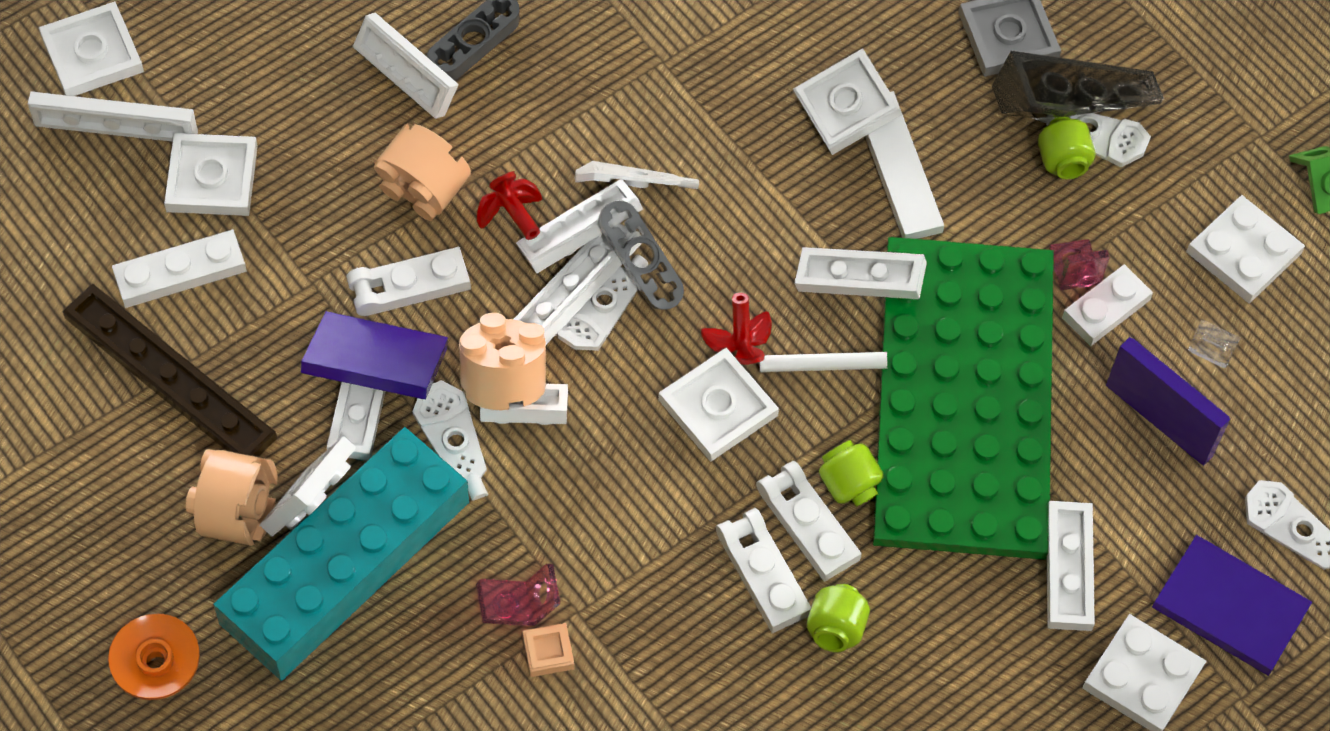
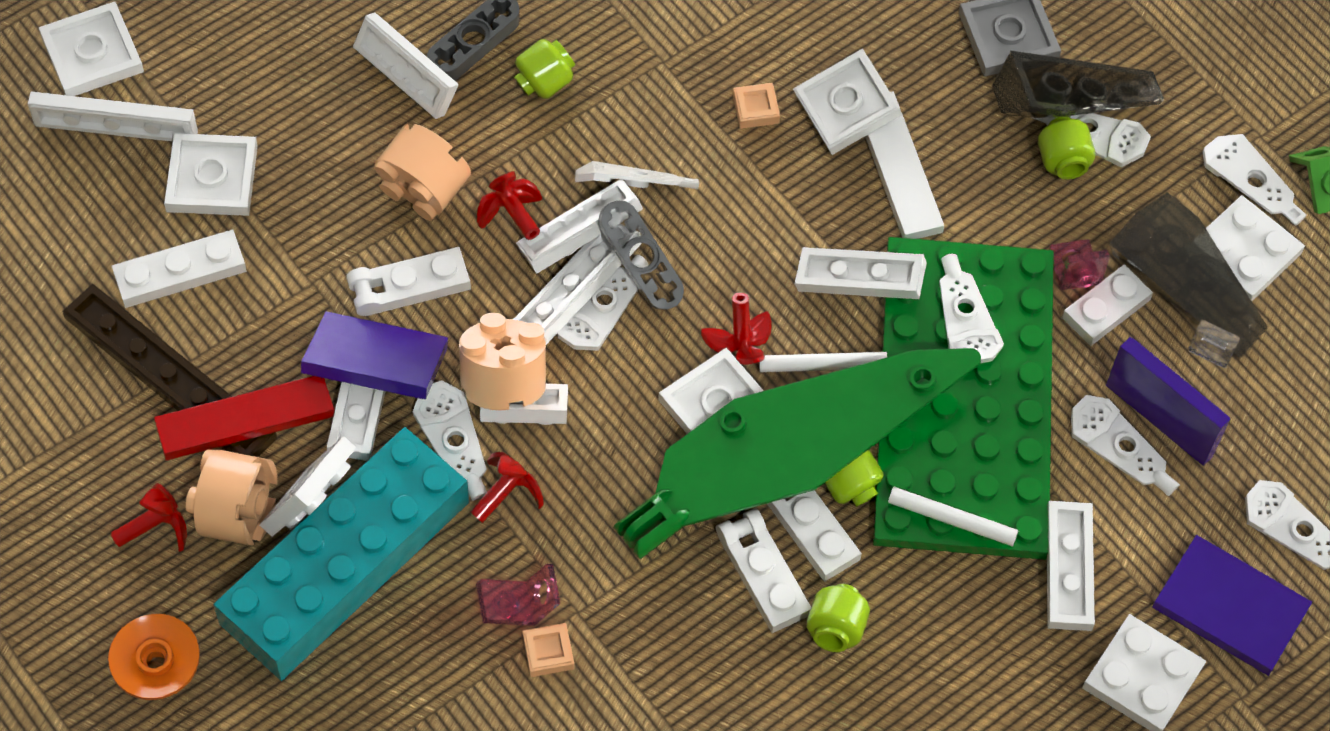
(161, 509): none -> red plant
(244, 417): none -> red tile
(512, 475): none -> red plant
(544, 68): none -> lime head
(756, 105): none -> light nougat tile
(787, 440): none -> green wing
(953, 516): none -> white bar
(967, 327): none -> white piece
(1105, 441): none -> white piece
(1182, 263): none -> clear smoke wedge
(1241, 161): none -> white piece

